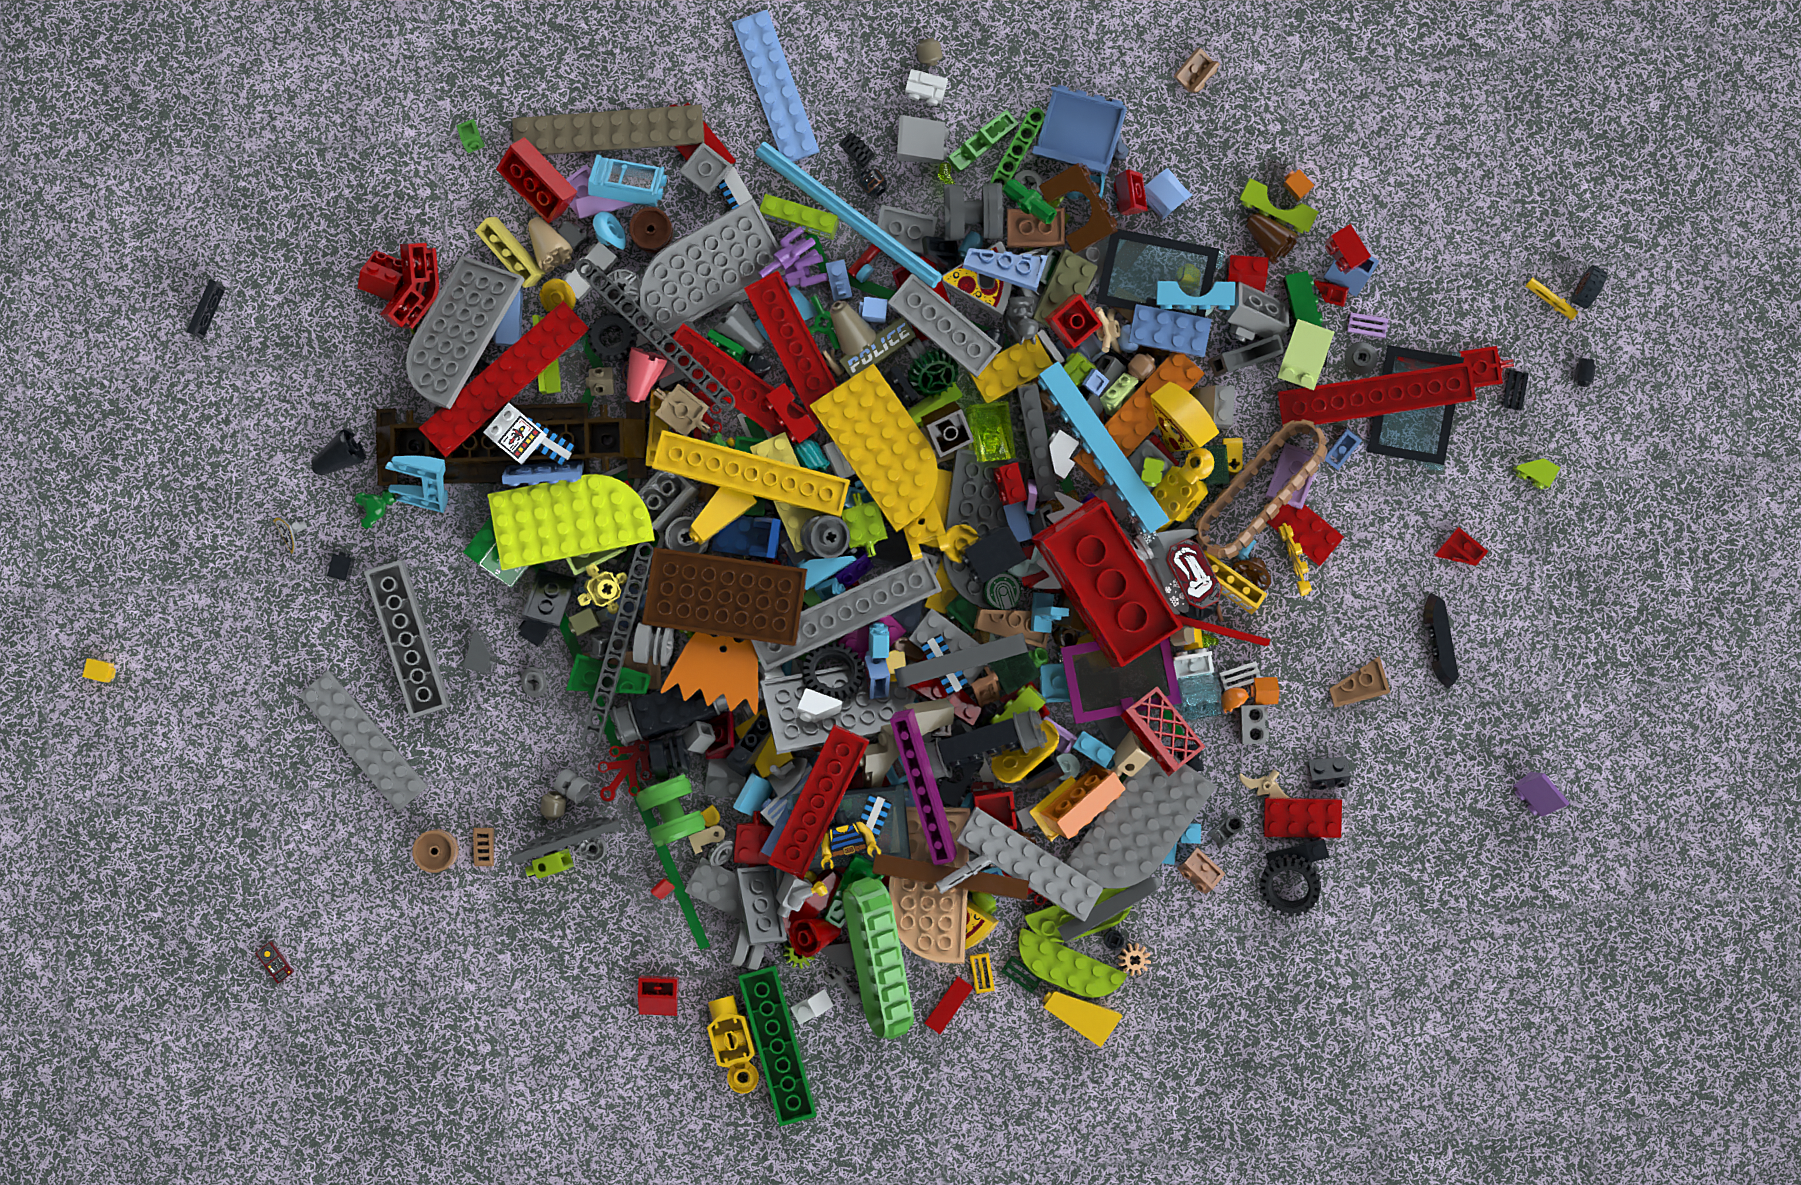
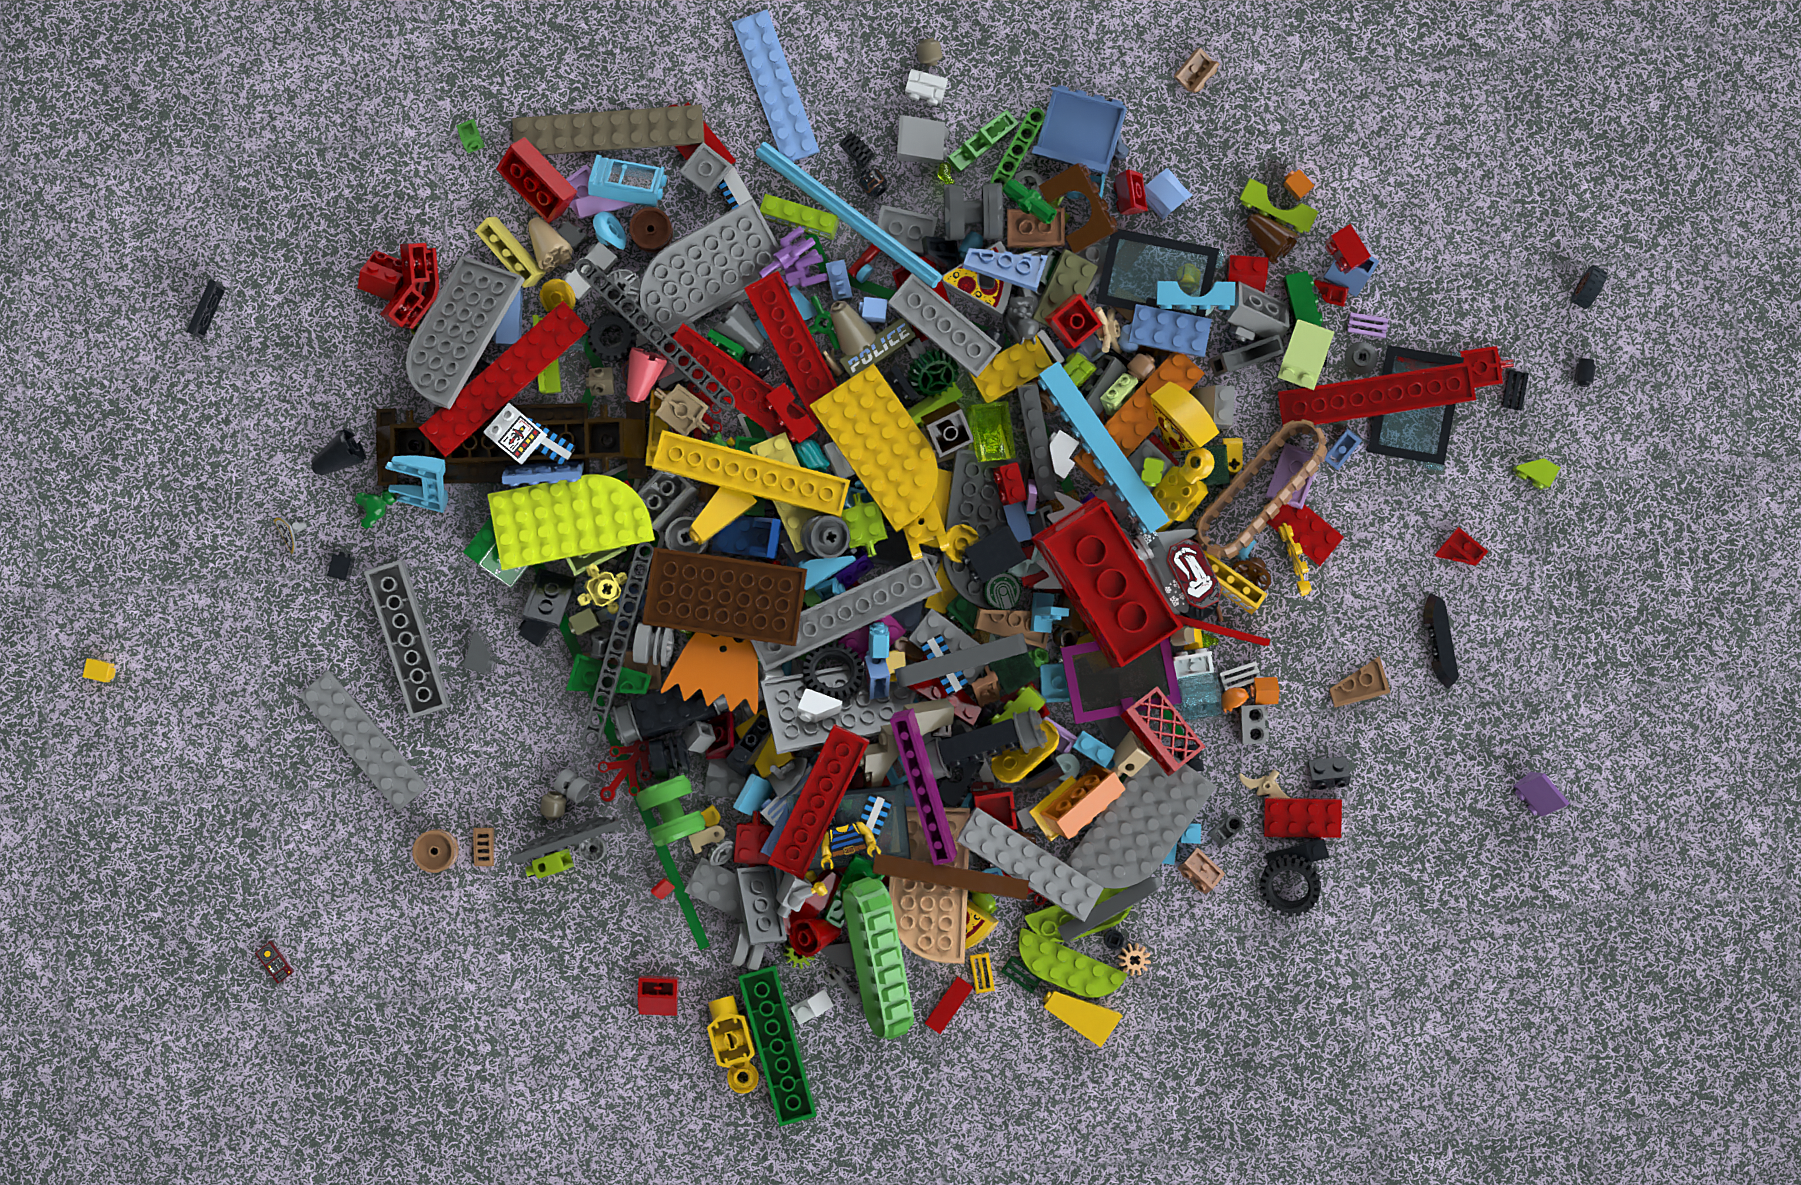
(529, 686): light grey gear -> none
(964, 872): light grey pin -> none
(1095, 382): medium blue tile -> none
(1552, 299): yellow pin -> none

